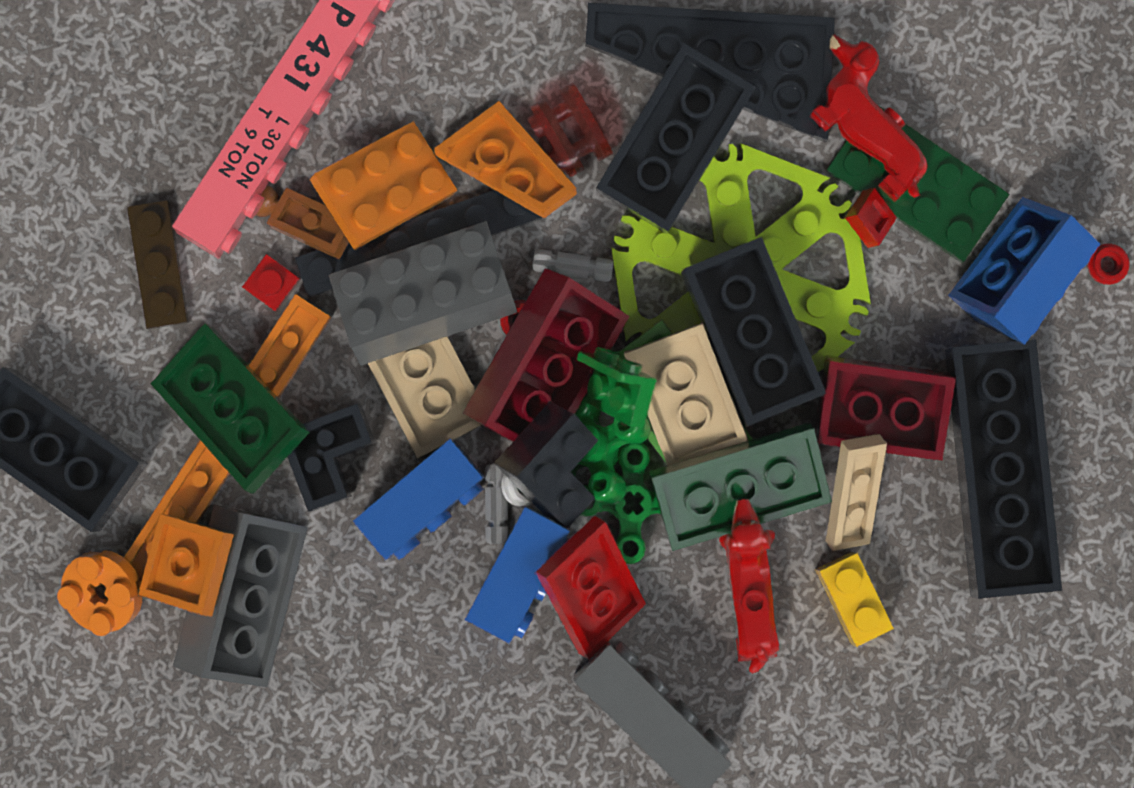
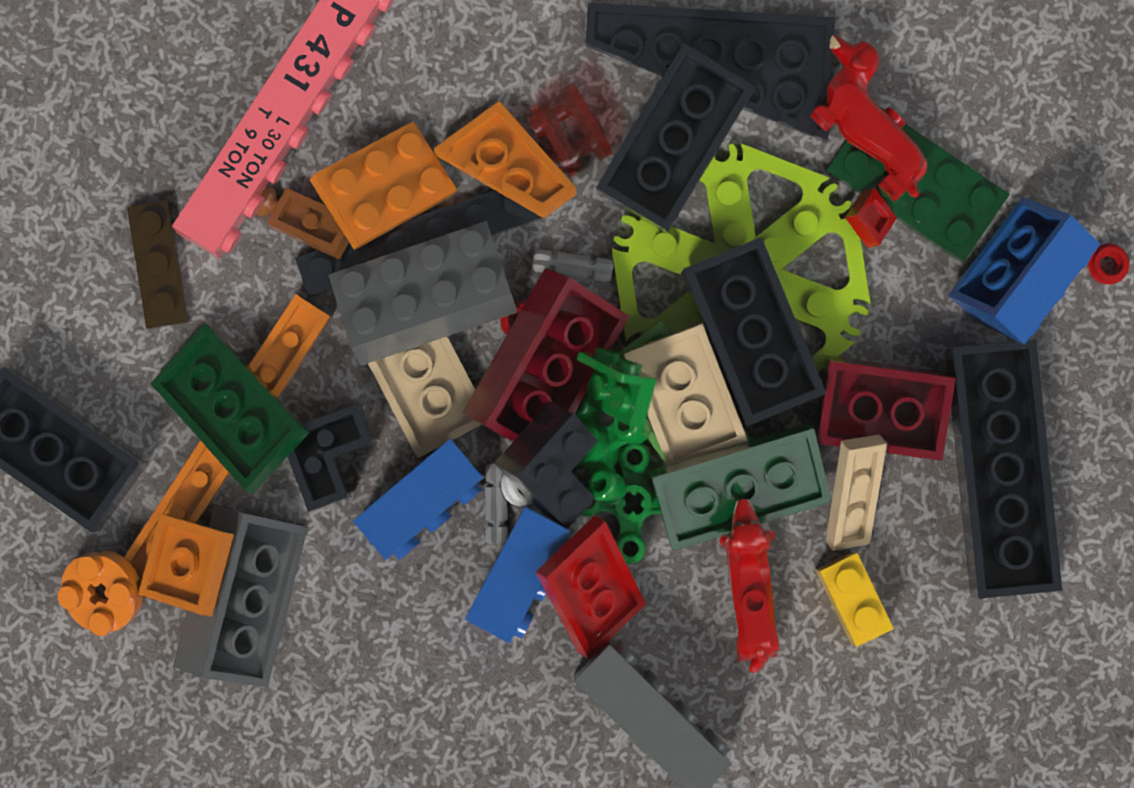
(271, 283): red plate -> none

